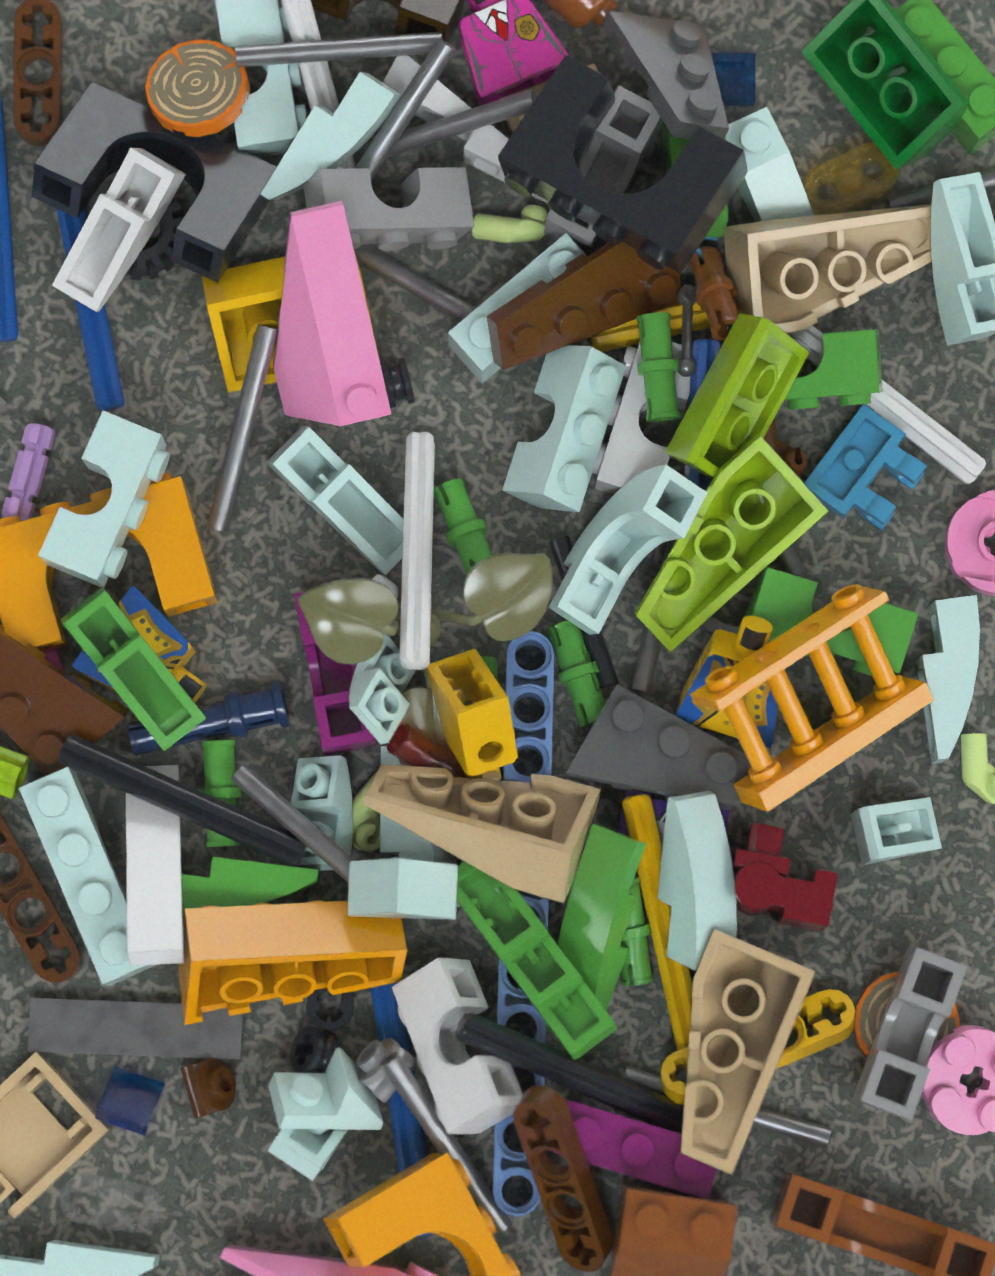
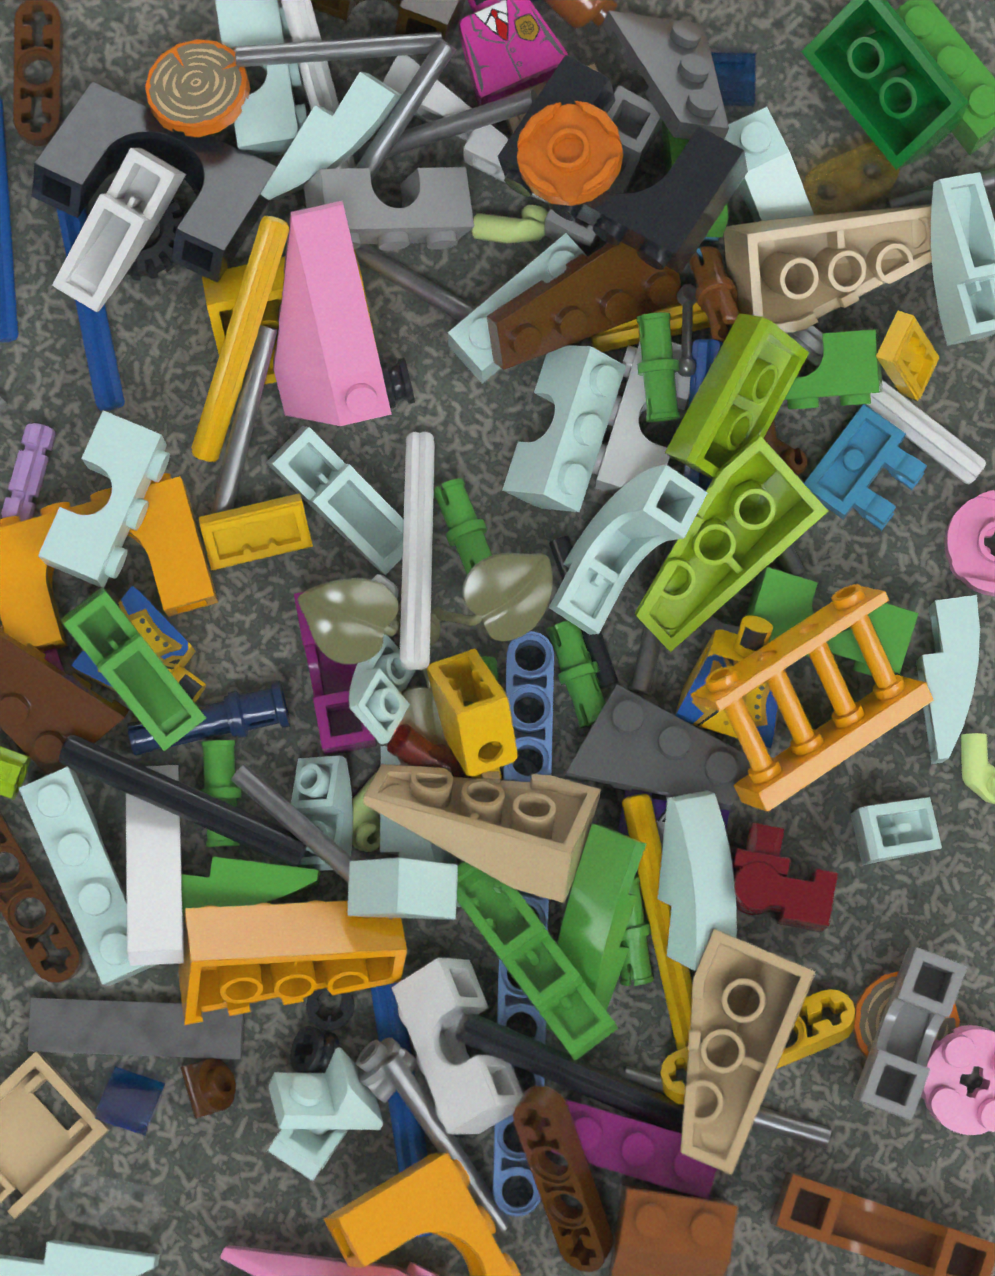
(240, 338): none -> yellow axle
(255, 531): none -> yellow plate
(569, 153): none -> orange tile
(907, 356): none -> yellow plate

